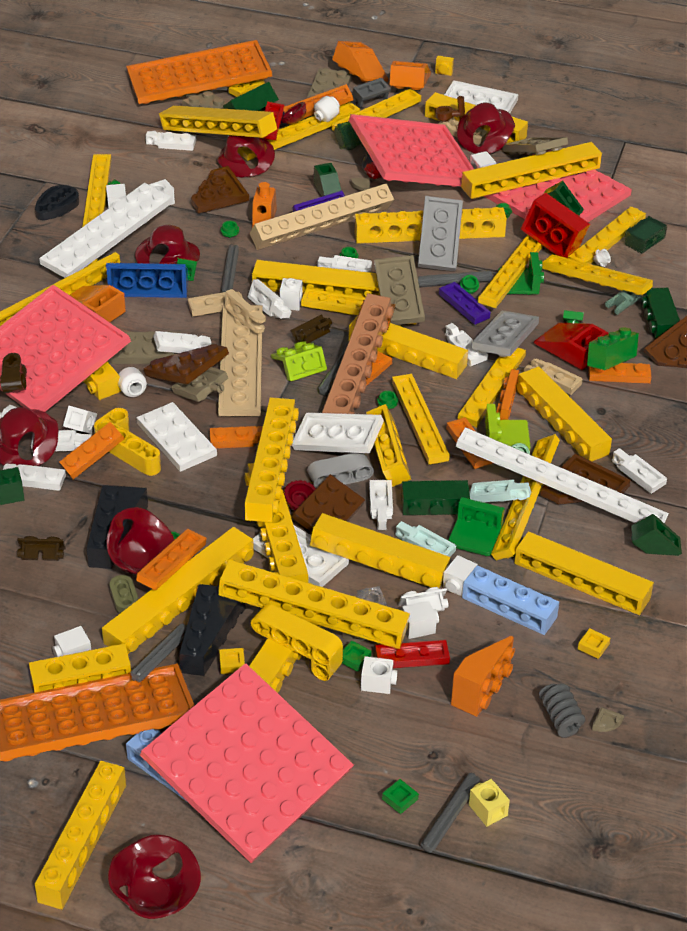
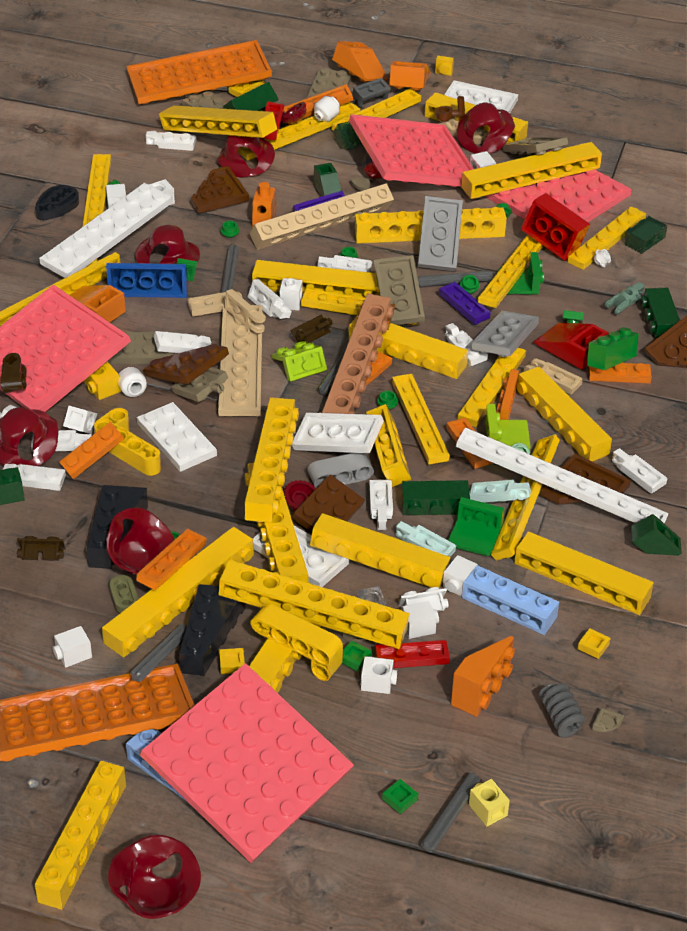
(79, 667): yellow brick -> none
(235, 436): orange hinge -> none
(564, 196): dark green slope -> none
(597, 274): yellow plate -> none

